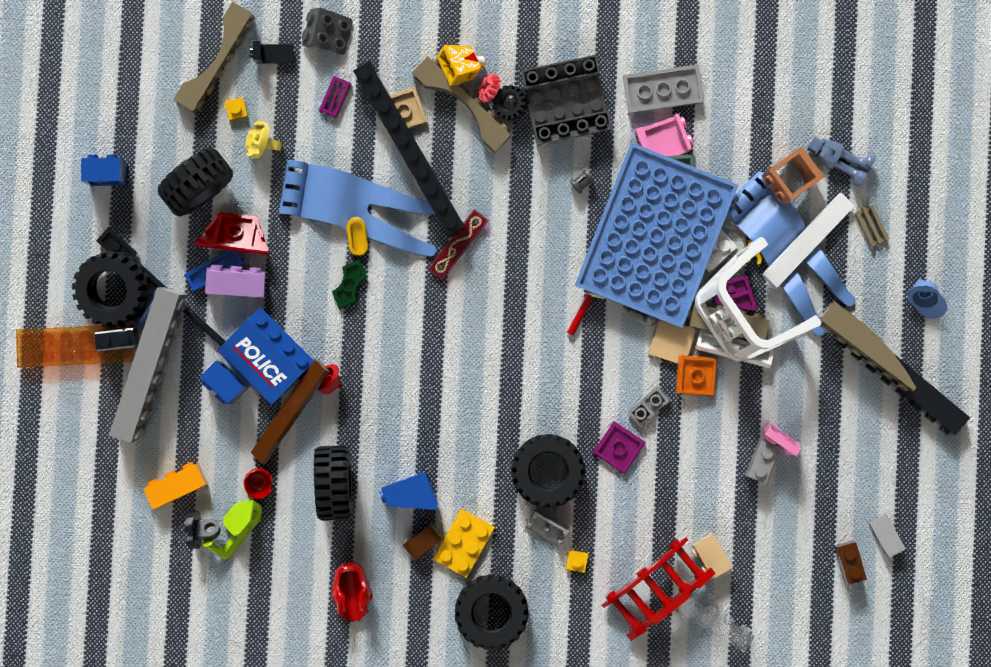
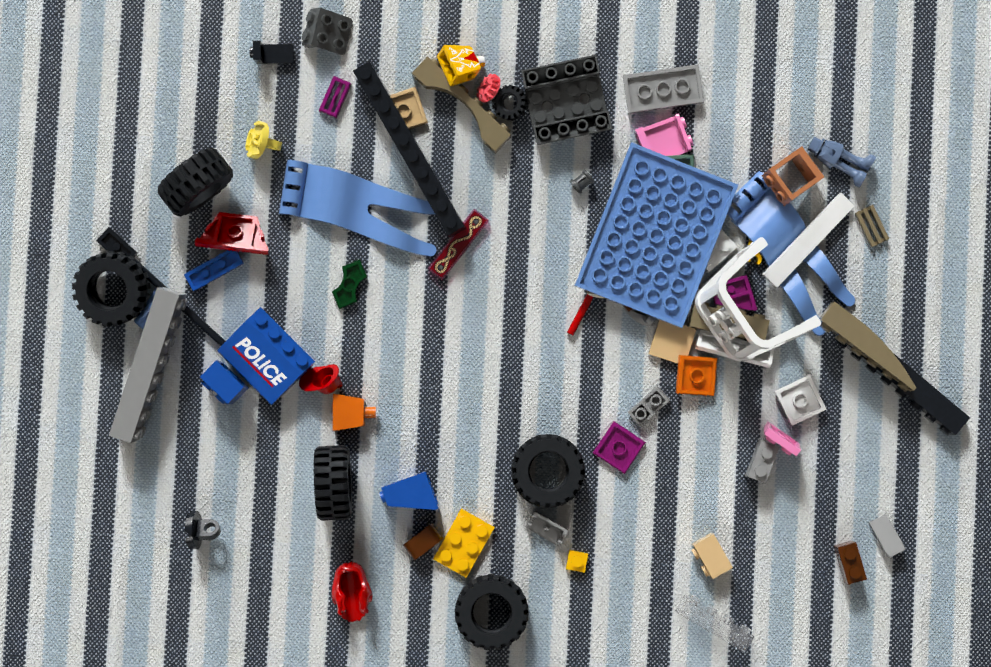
(66, 347): clear orange plate -> none
(104, 171): blue brick -> none
(116, 340): black brick -> none
(175, 485): light orange brick -> none
(193, 92): dark tan arch -> none
(235, 281): lavender brick -> none
(236, 109): yellow plate -> none
(240, 522): lime piece -> none
(258, 483): red hair -> none
(290, 411): reddish brown tile -> none
(350, 412): none -> orange torso
(357, 236): yellow tile -> none
(668, 604): red fence -> none
(800, 400): none -> white plate
(927, 299): medium blue piece -> none

